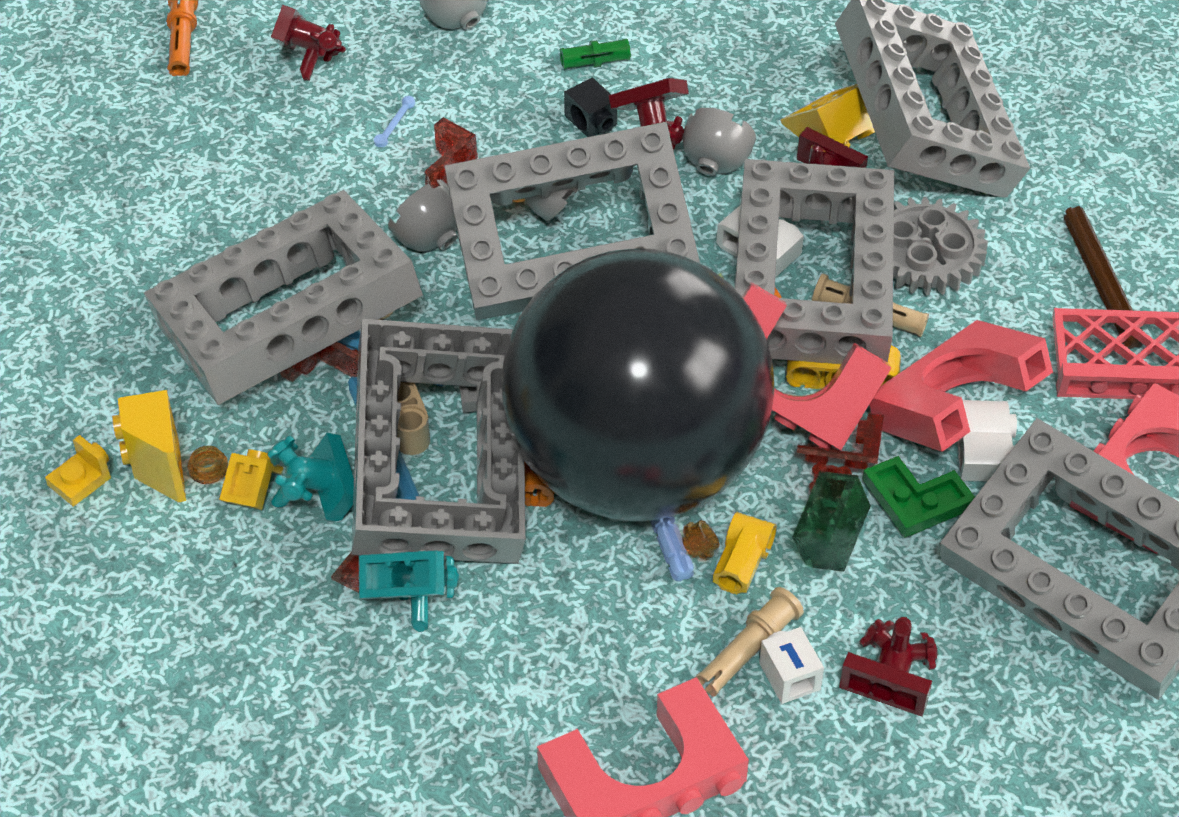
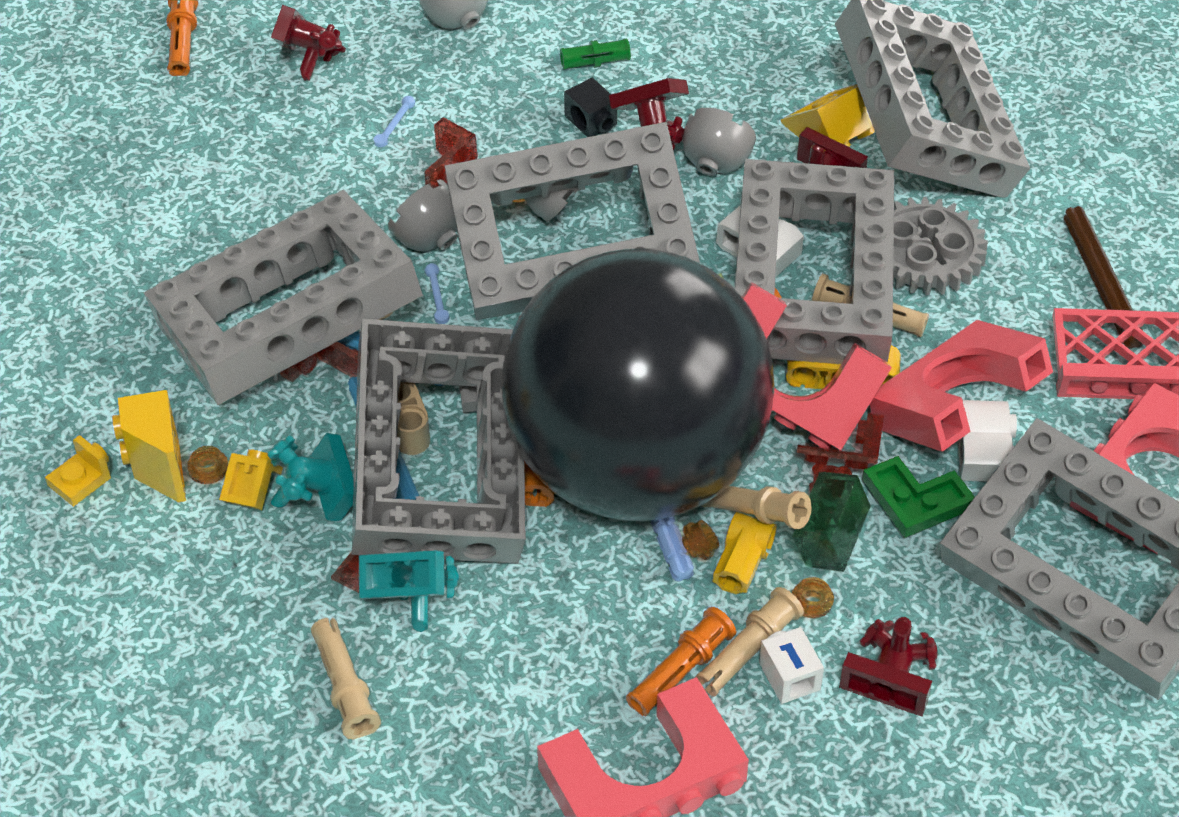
(348, 692): none -> tan pin
(441, 316): none -> light blue hinge
(693, 649): none -> orange pin
(766, 504): none -> tan pin
(818, 589): none -> clear orange plate

